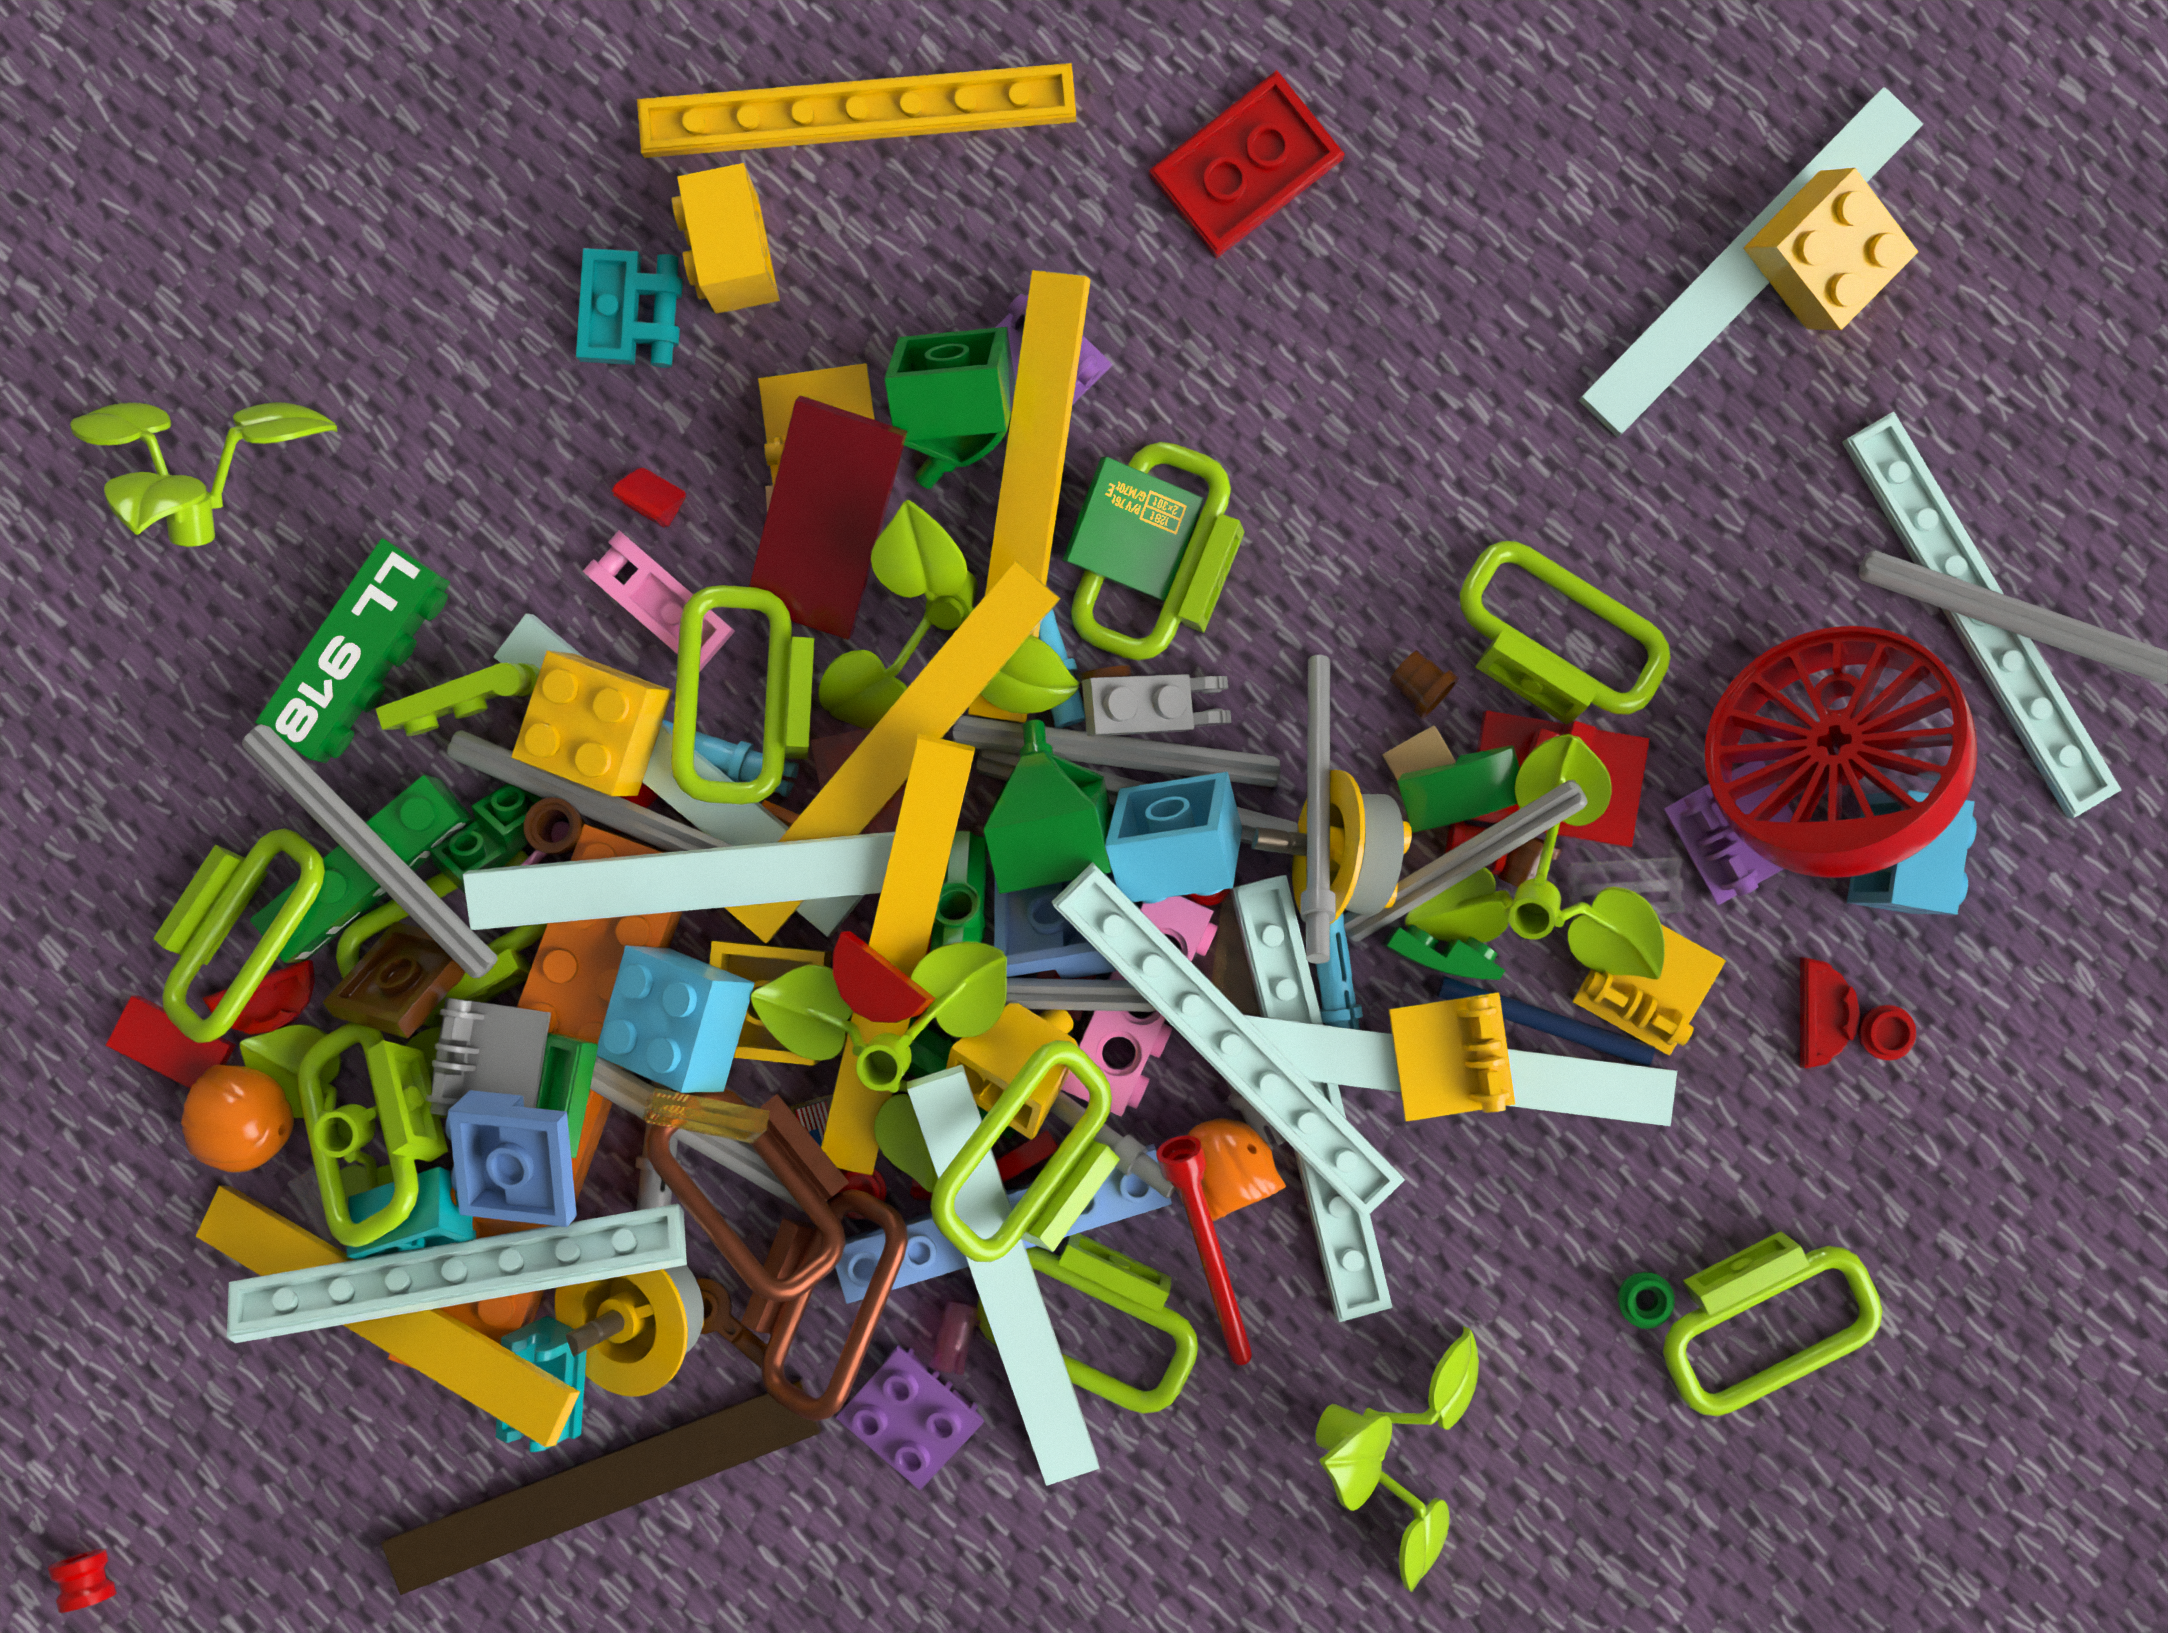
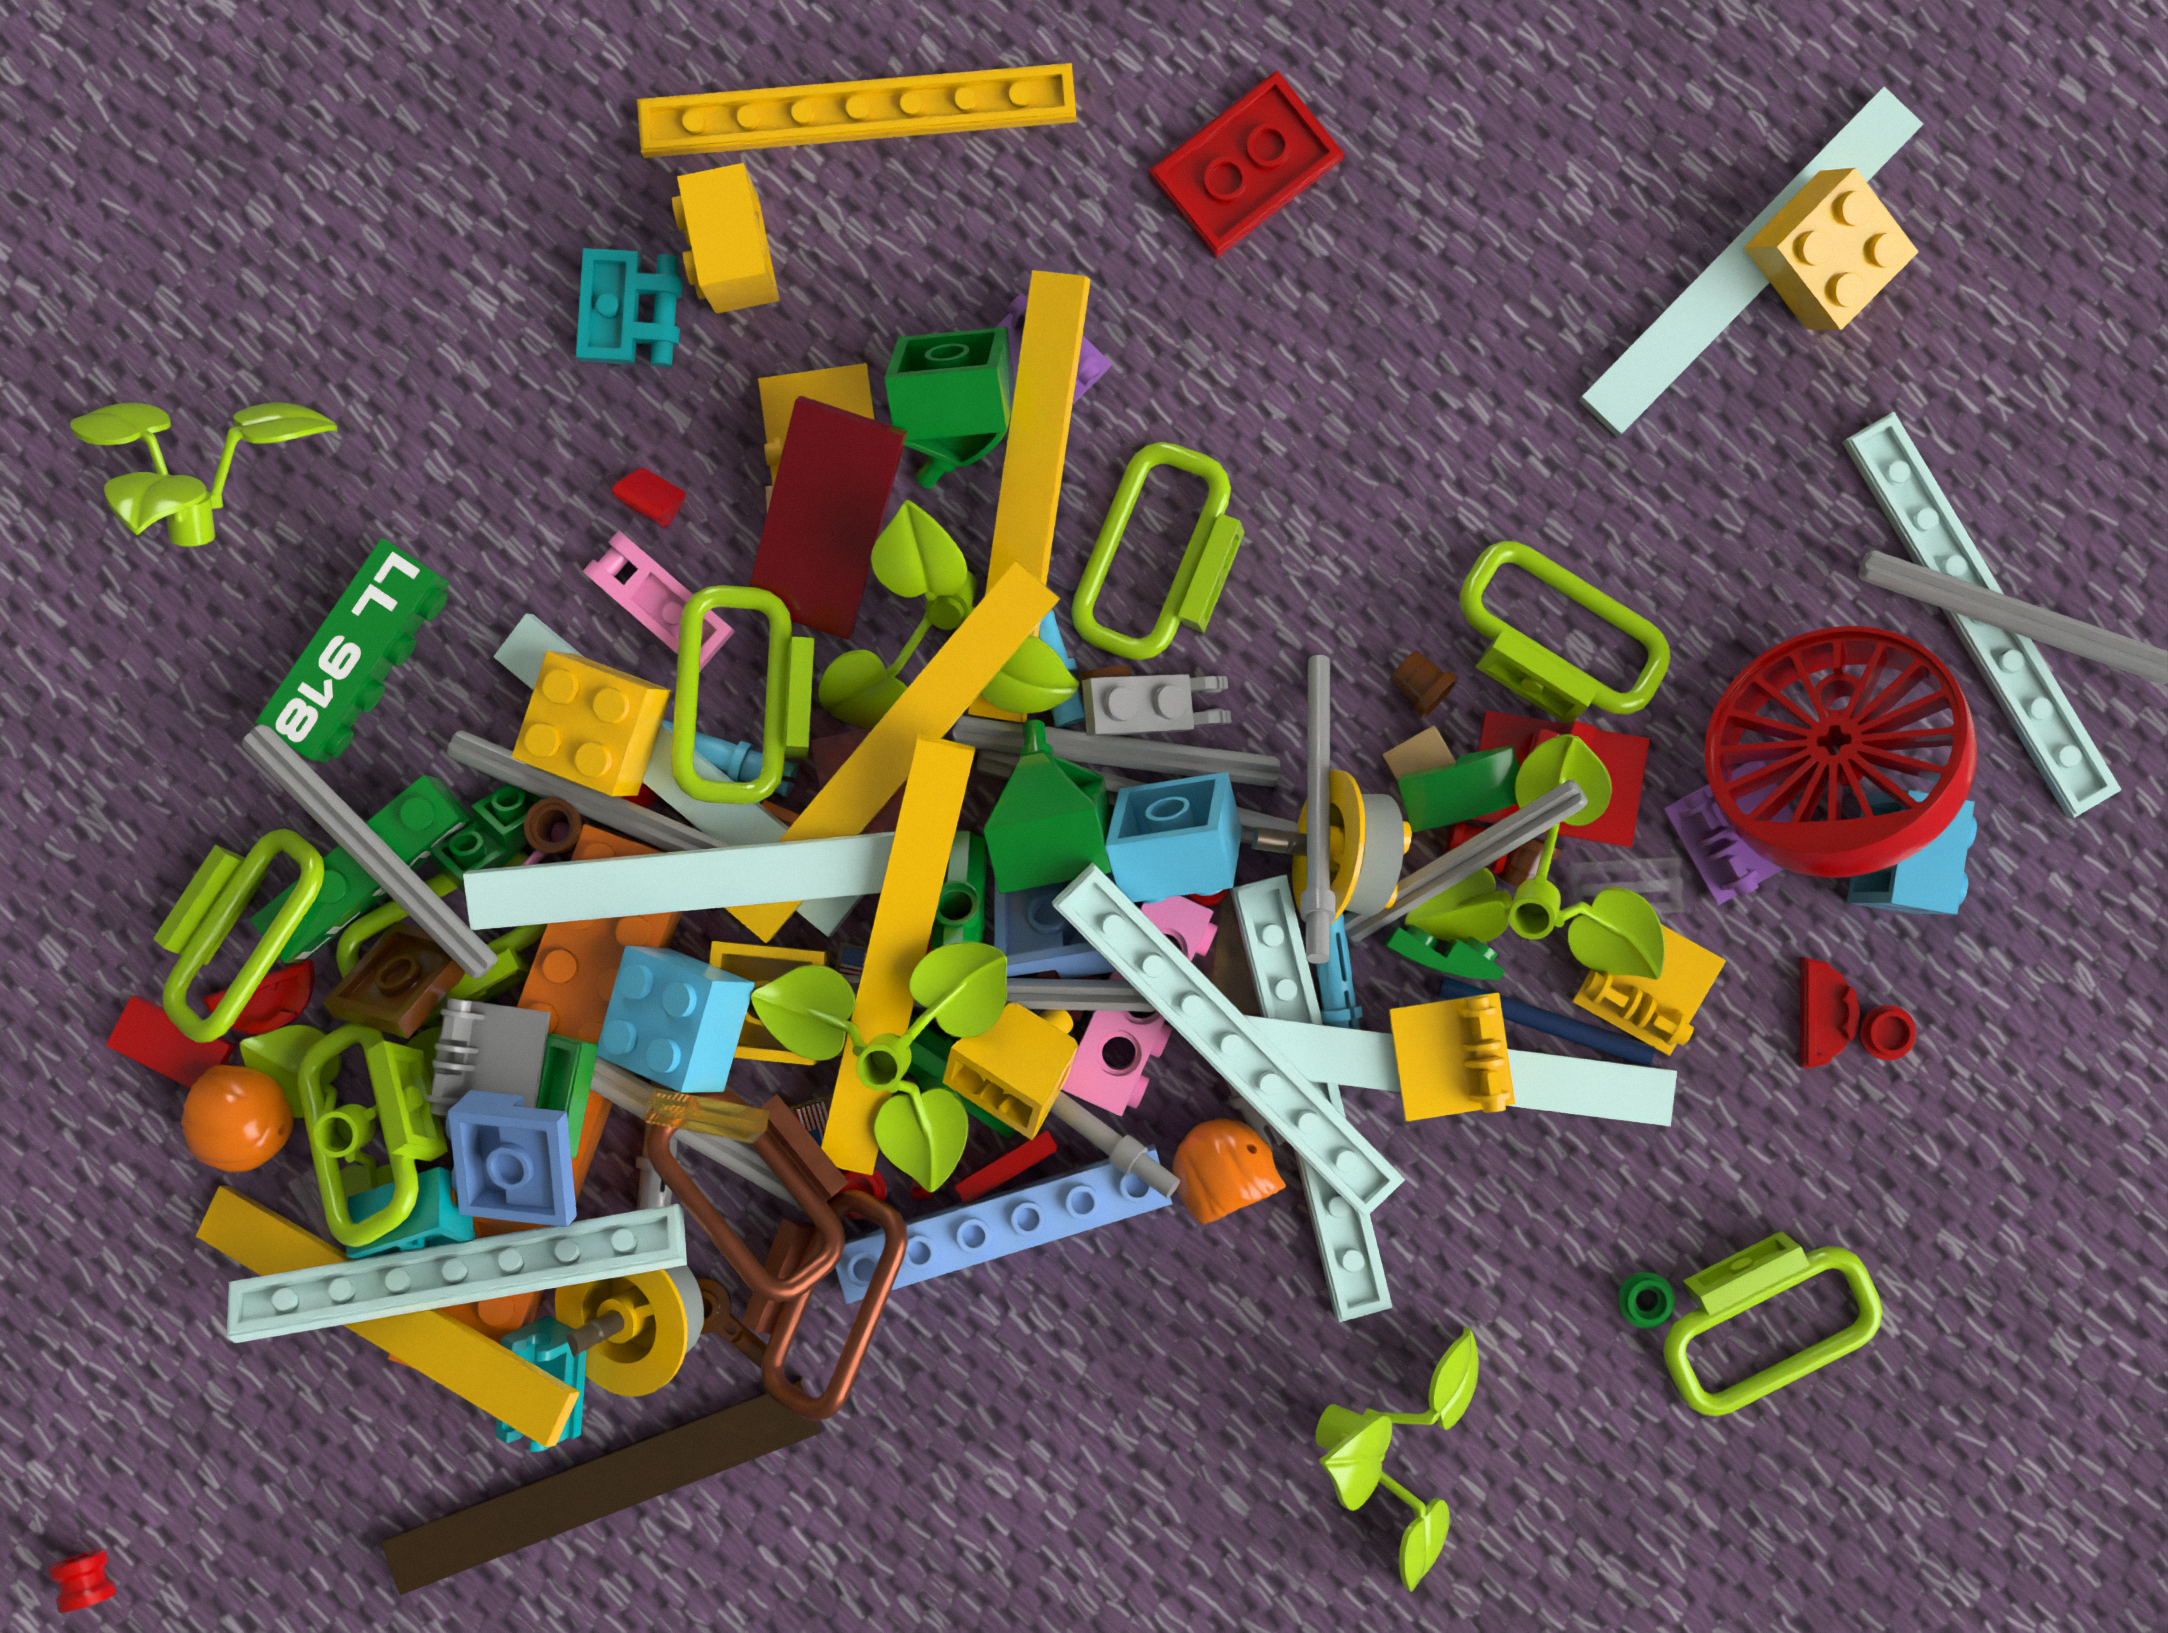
(462, 696): lime plate -> none
(874, 984): red tile -> none
(911, 1417): medium lavender hinge -> none
(954, 1336): clear pink pin -> none
(1007, 1285): light aqua tile -> none
(1063, 1184): lime bar -> none
(1131, 1289): lime bar -> none
(1133, 529): tile -> none
(1184, 1165): red piece -> none

